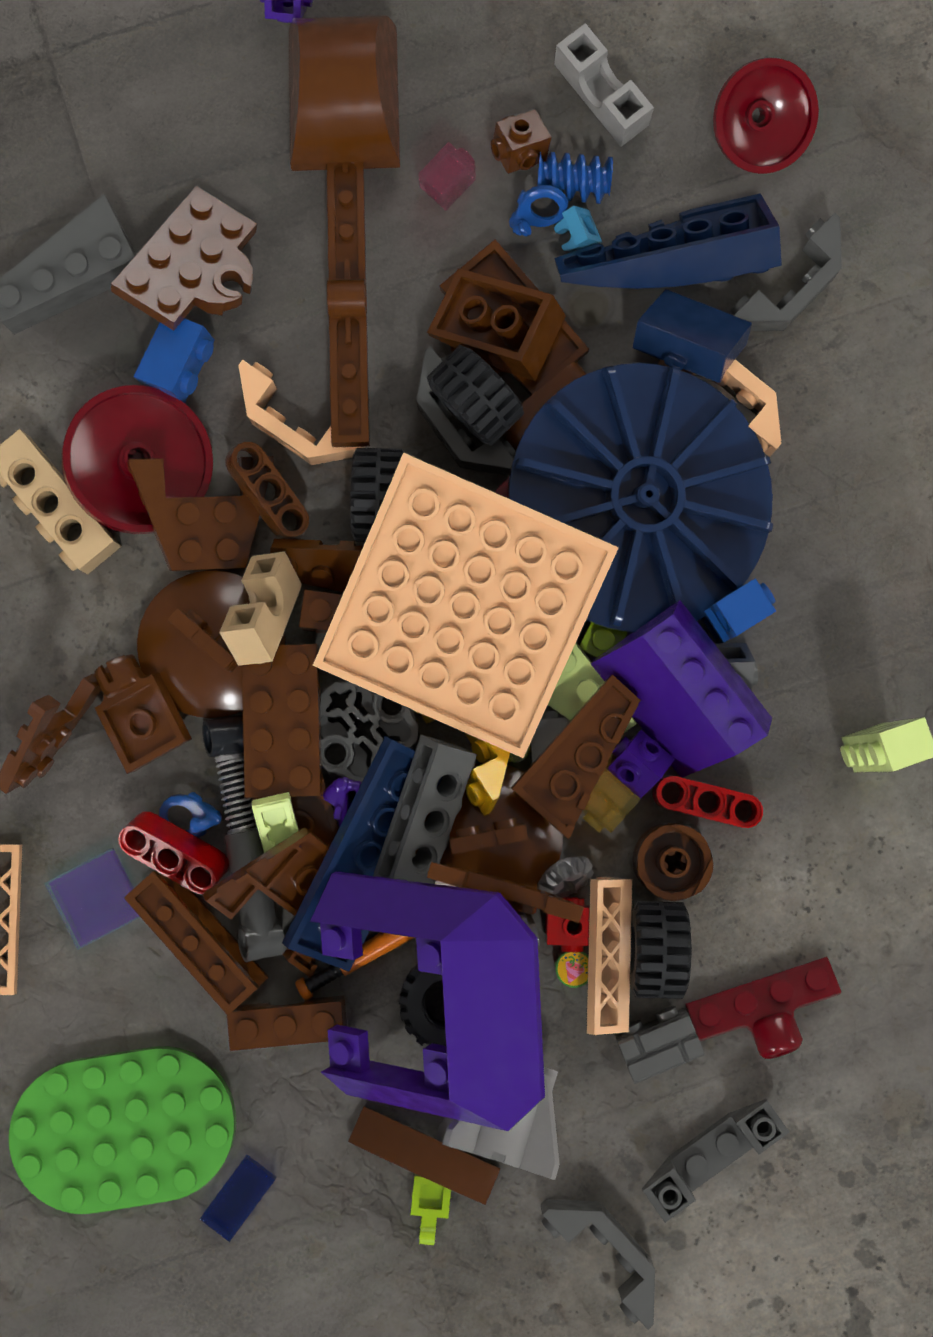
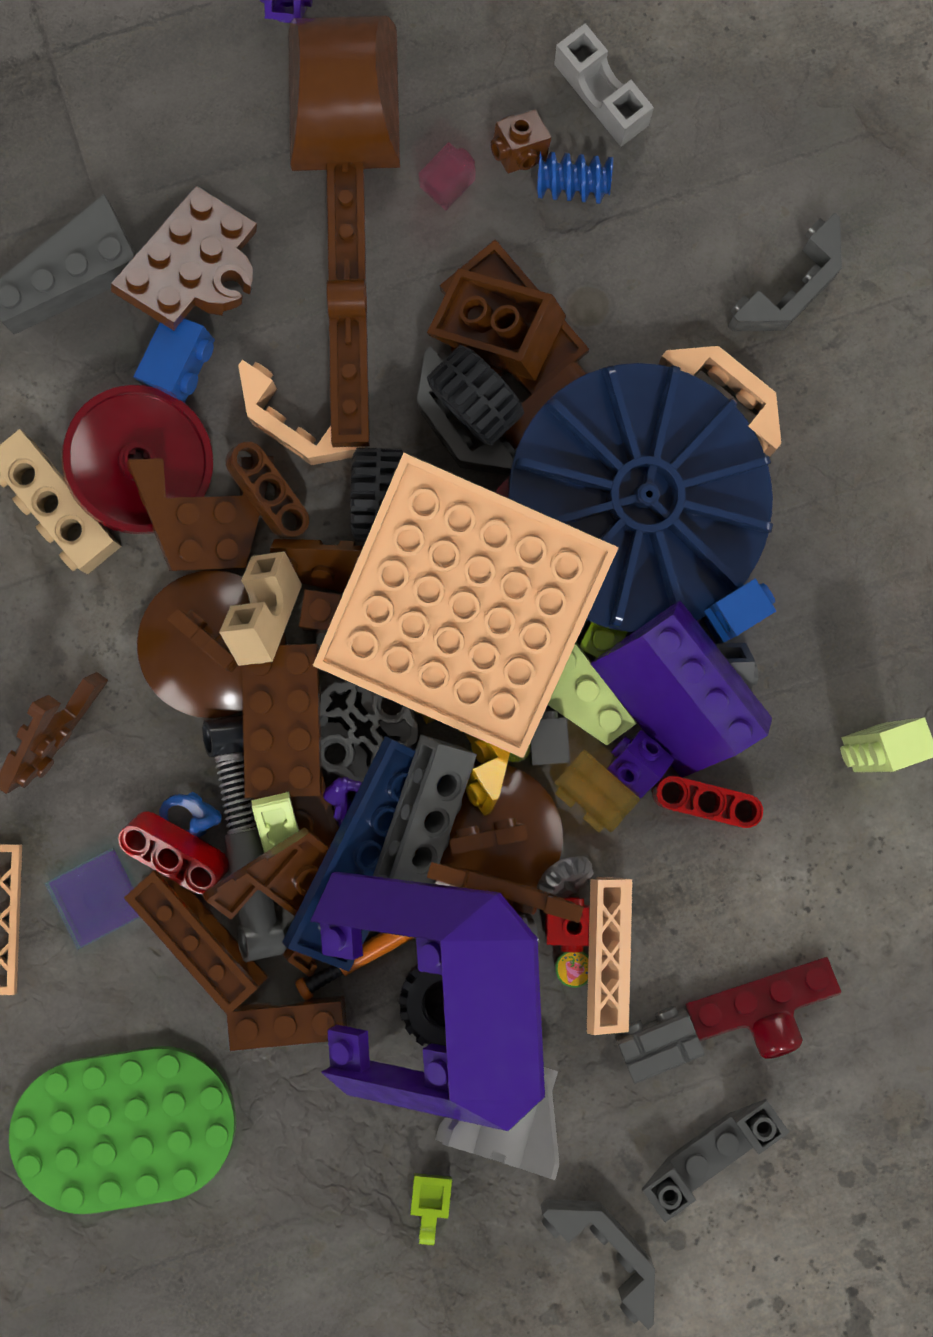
(138, 713): reddish brown plate -> none
(238, 1198): clear blue tile -> none
(424, 1155): reddish brown slope -> none
(524, 215): blue piece -> none
(571, 765): reddish brown wing -> none
(581, 228): dark azure tile -> none
(660, 950): black tyre -> none
(691, 335): dark blue container -> none
(692, 852): reddish brown brick -> none
(699, 248): dark blue wedge -> none
(785, 121): dark red dish -> none

